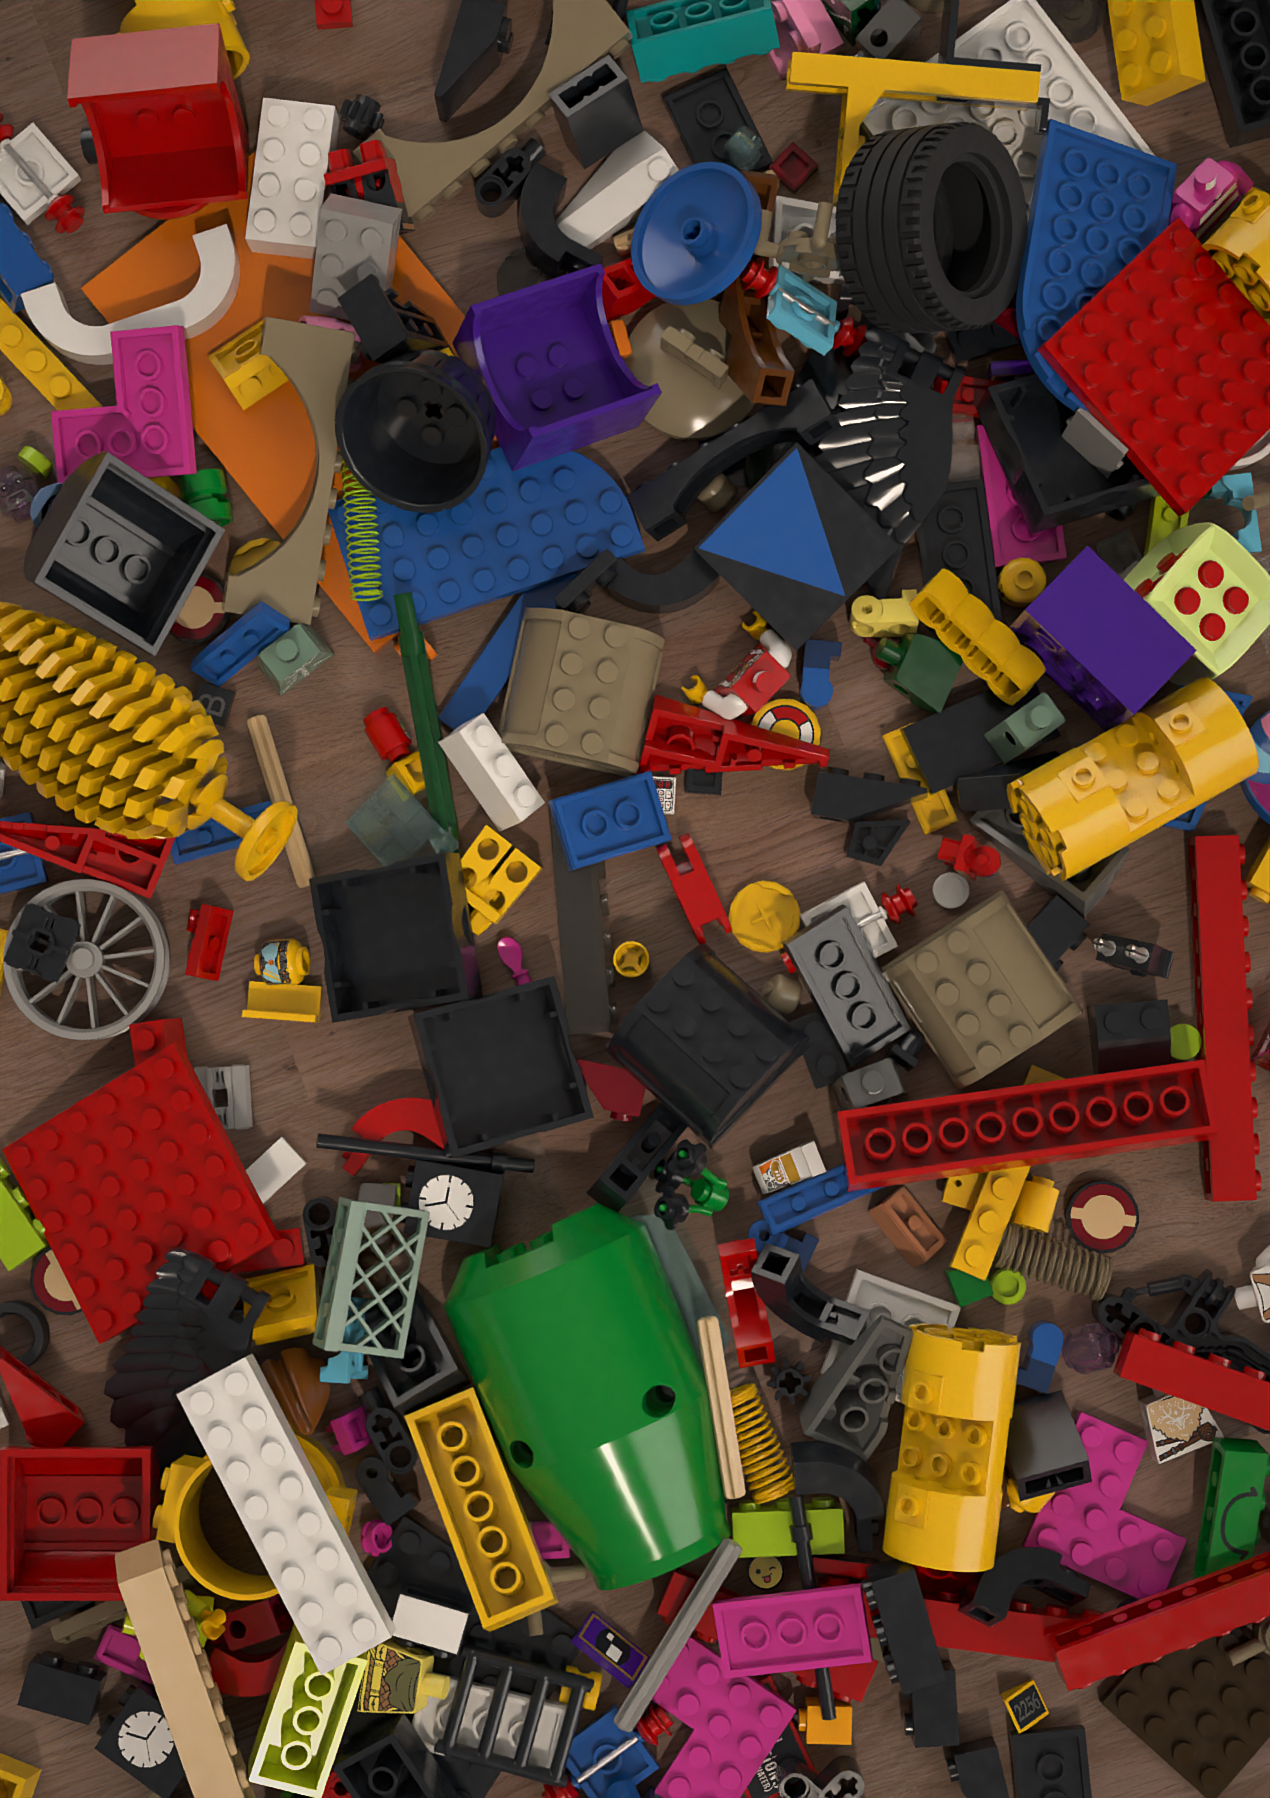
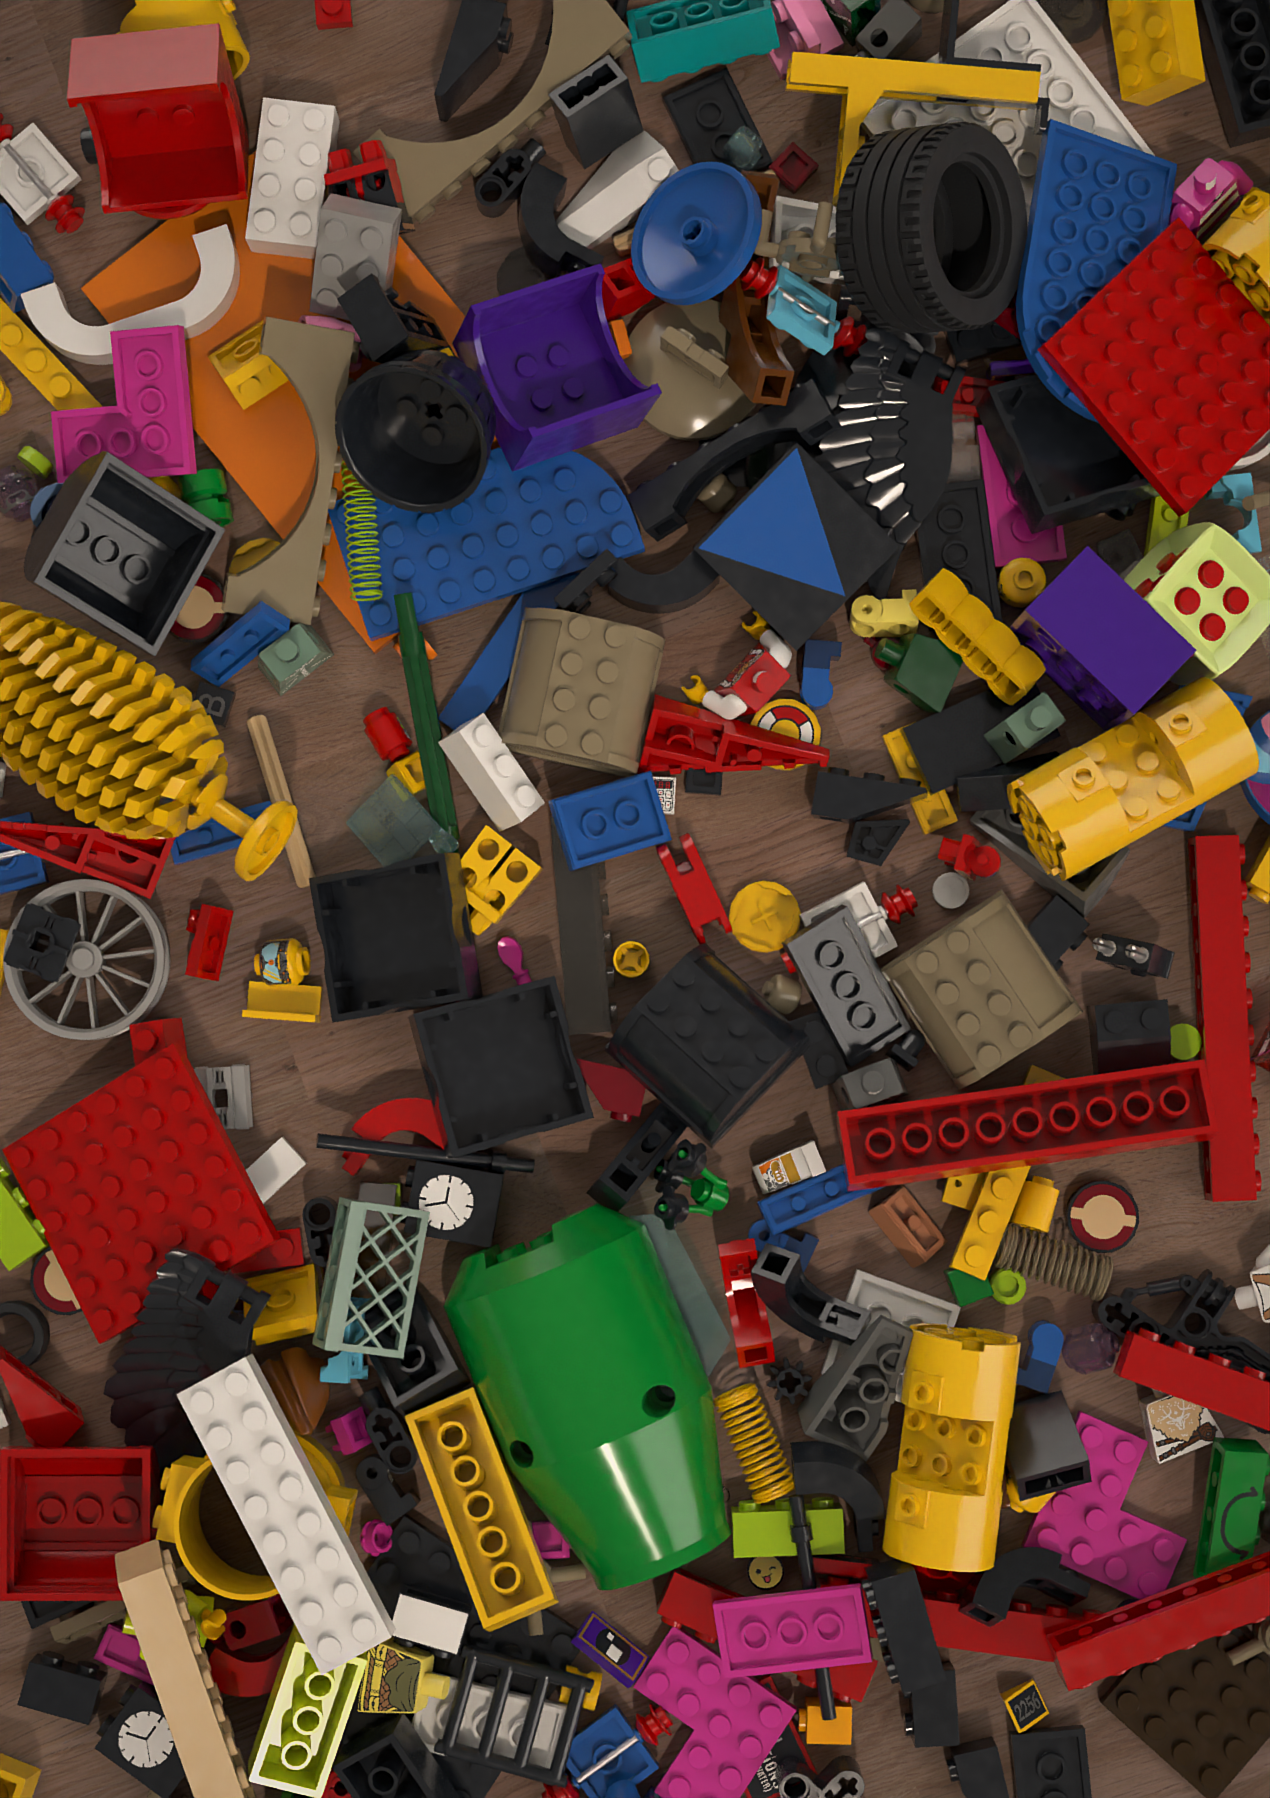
(361, 116): black gear -> none
(677, 1634): light grey axle -> none
(721, 1407): tan axle -> none
(1094, 442): light grey piece -> none

